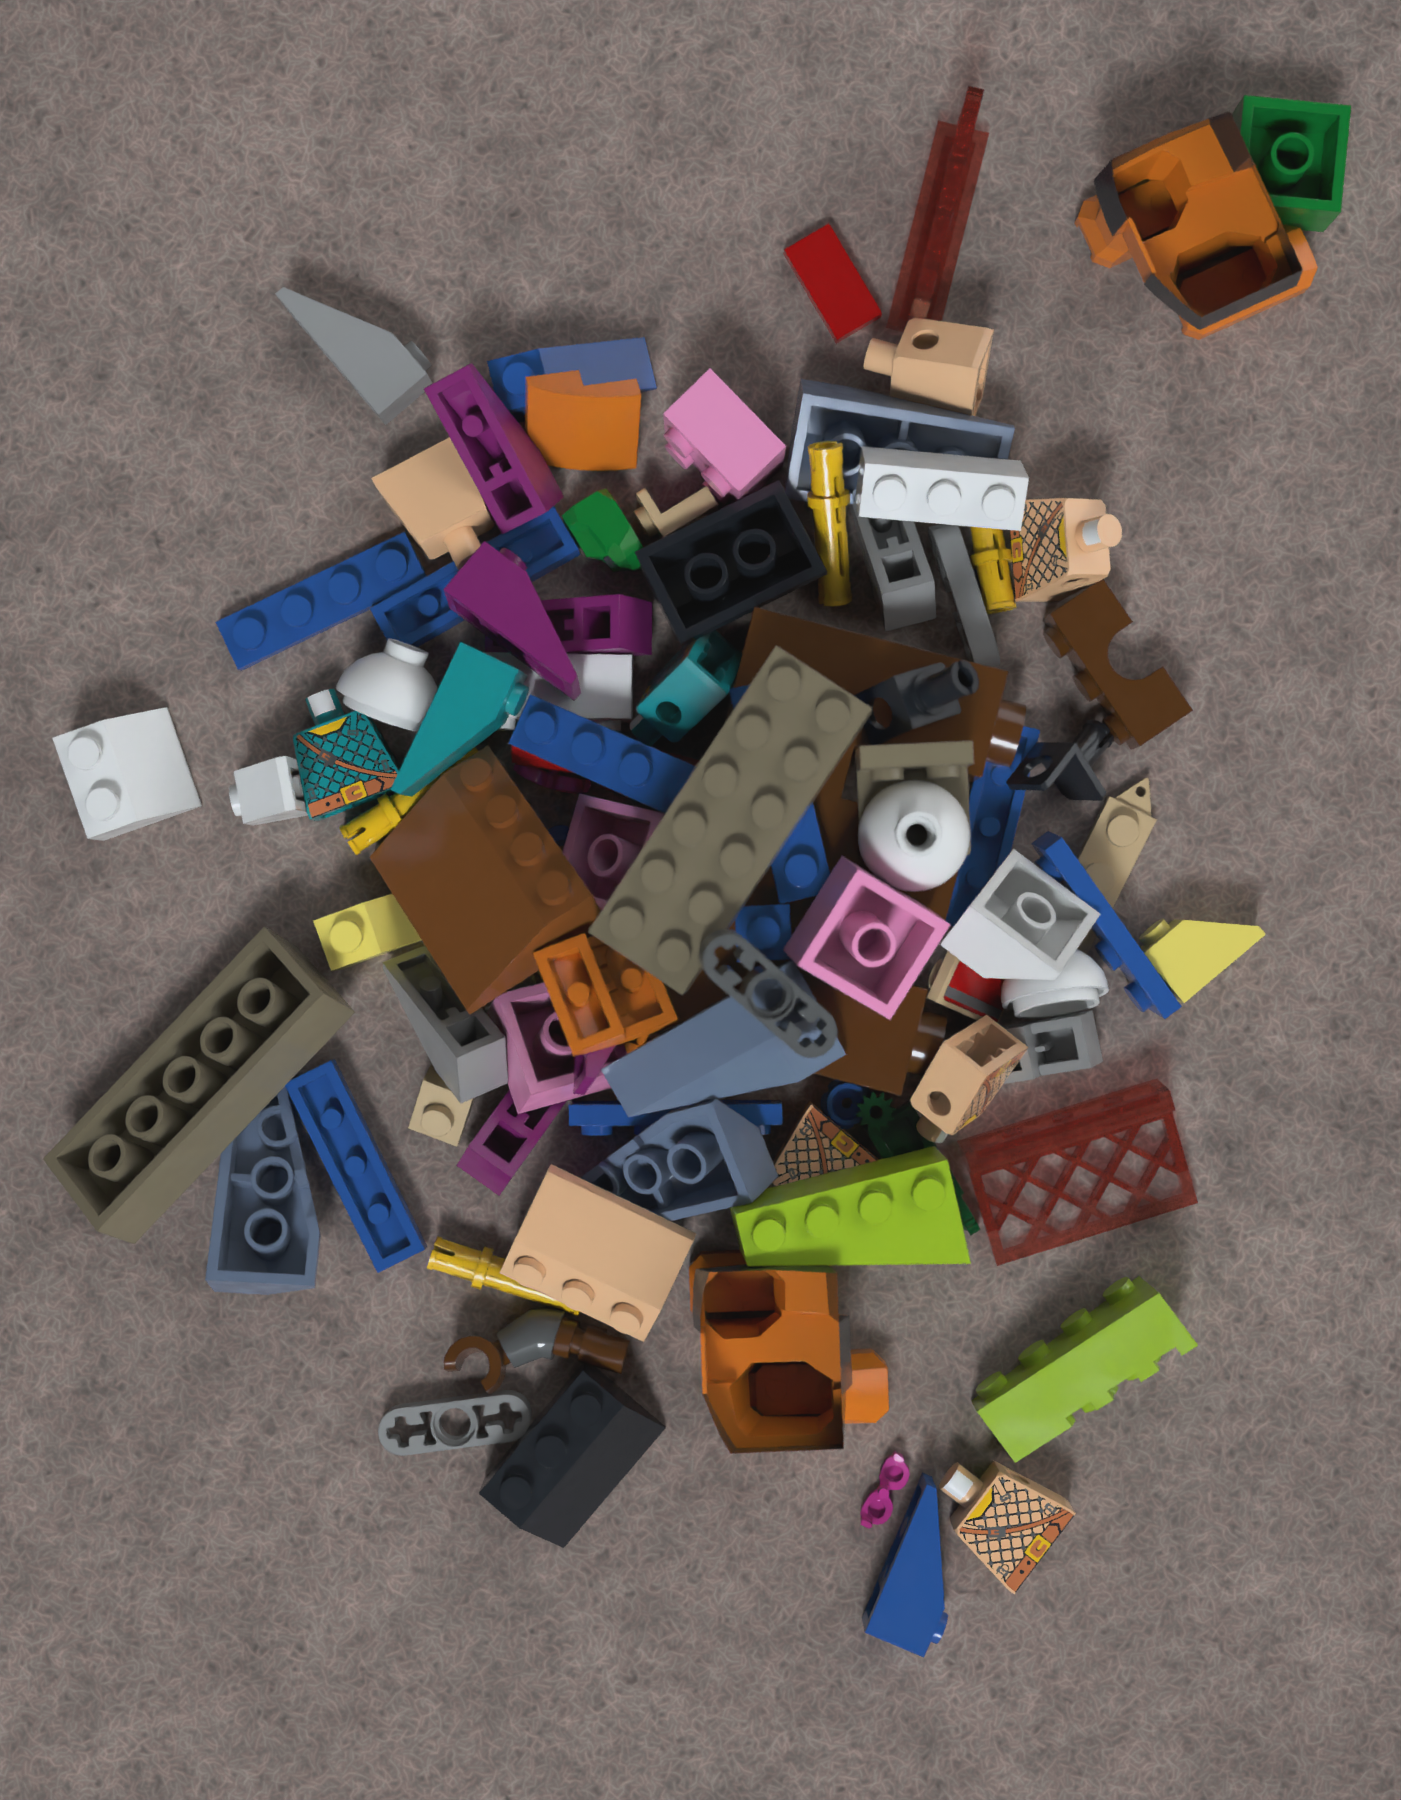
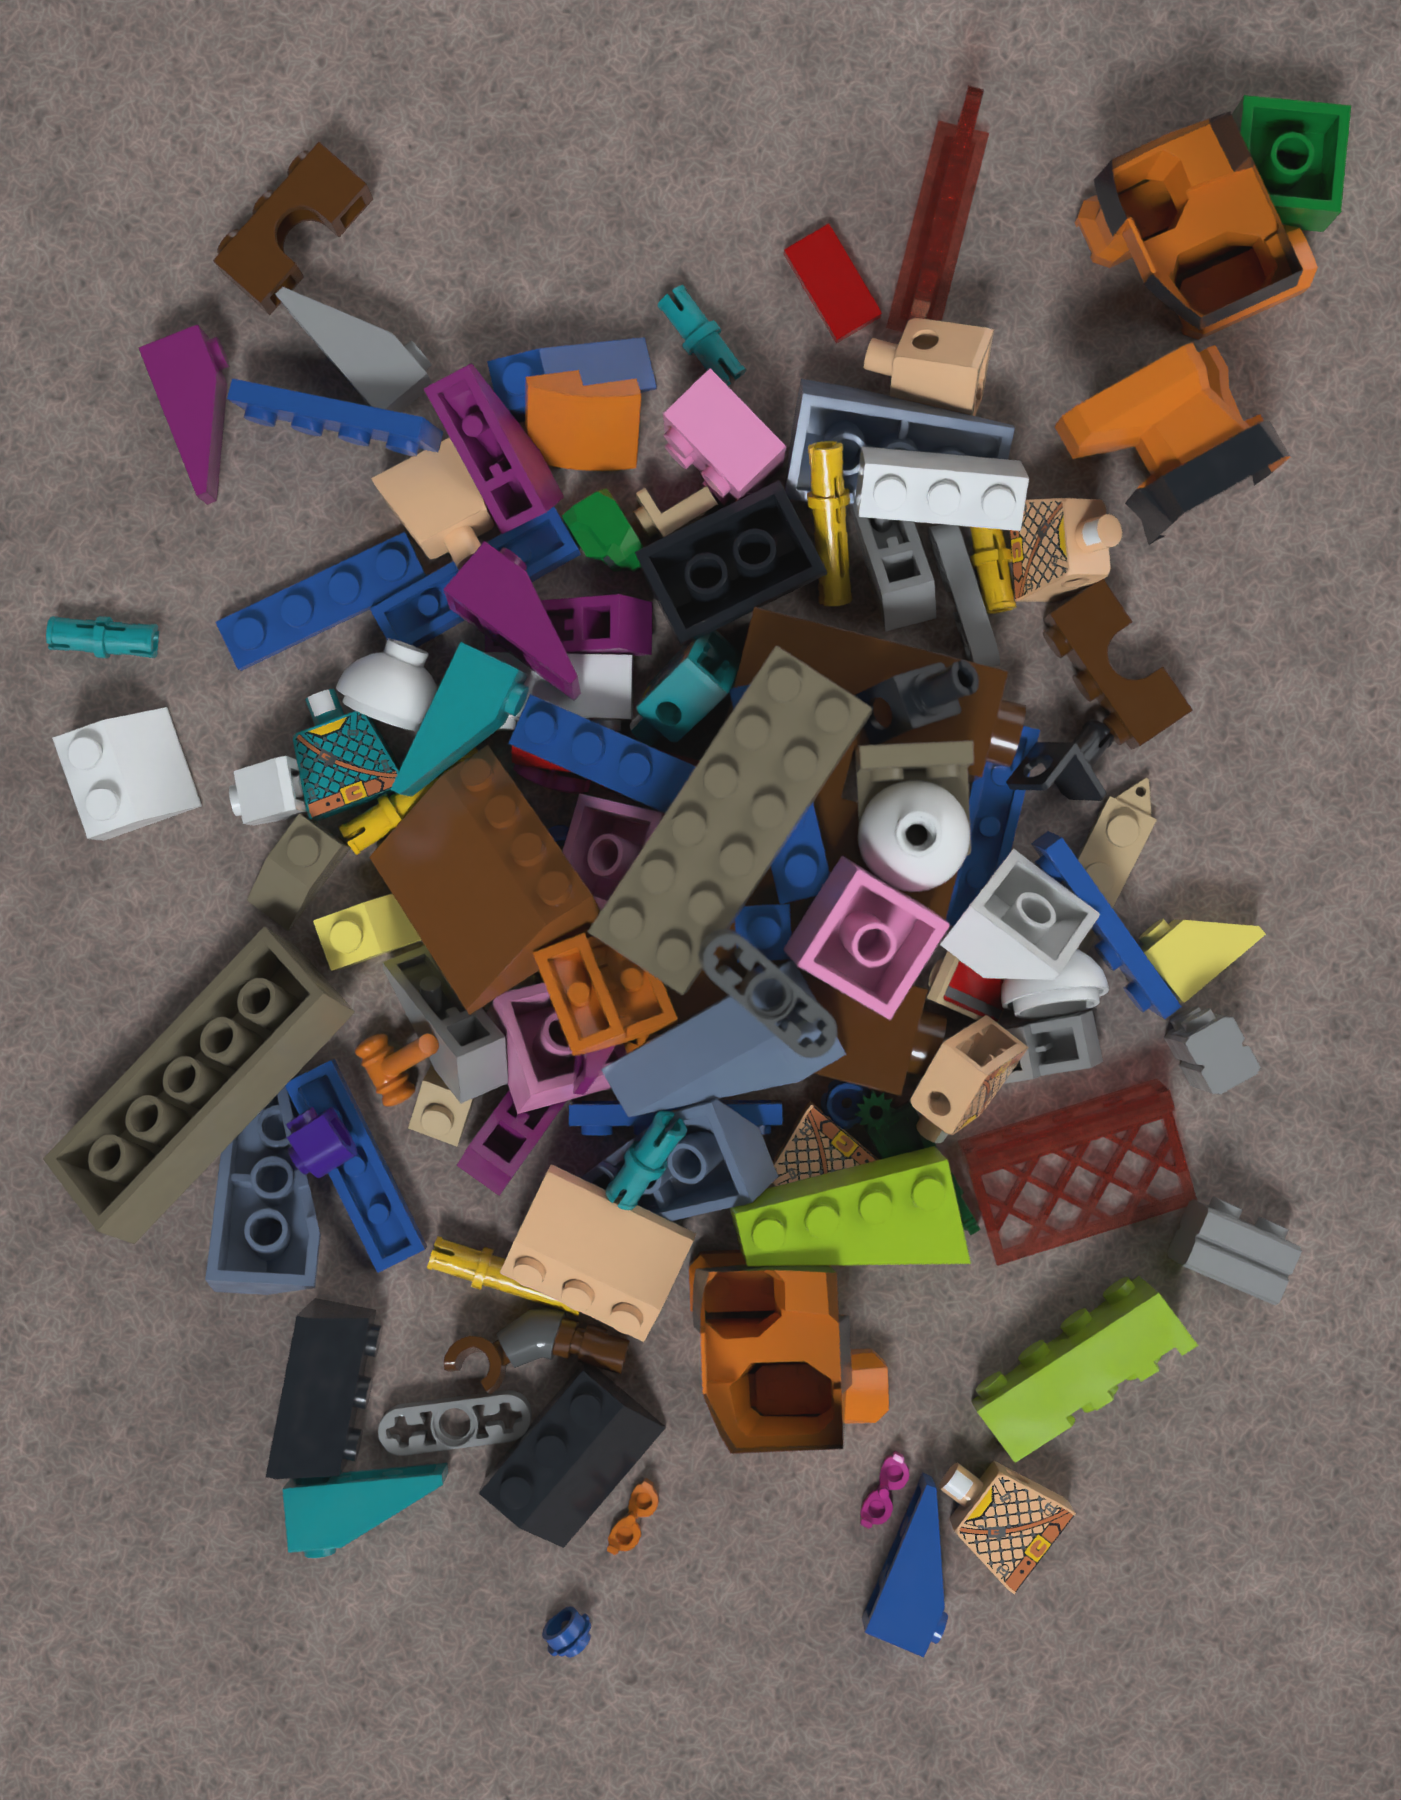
(102, 637): none -> teal pin
(193, 398): none -> magenta slope
(296, 870): none -> dark tan slope
(316, 190): none -> reddish brown arch
(319, 1142): none -> dark purple plate
(323, 1390): none -> black slope
(341, 1508): none -> teal slope
(353, 421): none -> blue plate
(388, 1067): none -> orange piece
(572, 1638): none -> blue plate
(627, 1531): none -> orange piece
(646, 1160): none -> teal pin
(700, 335): none -> teal pin
(1182, 428): none -> orange piece
(1211, 1050): none -> light grey brick
(1234, 1251): none -> light grey brick

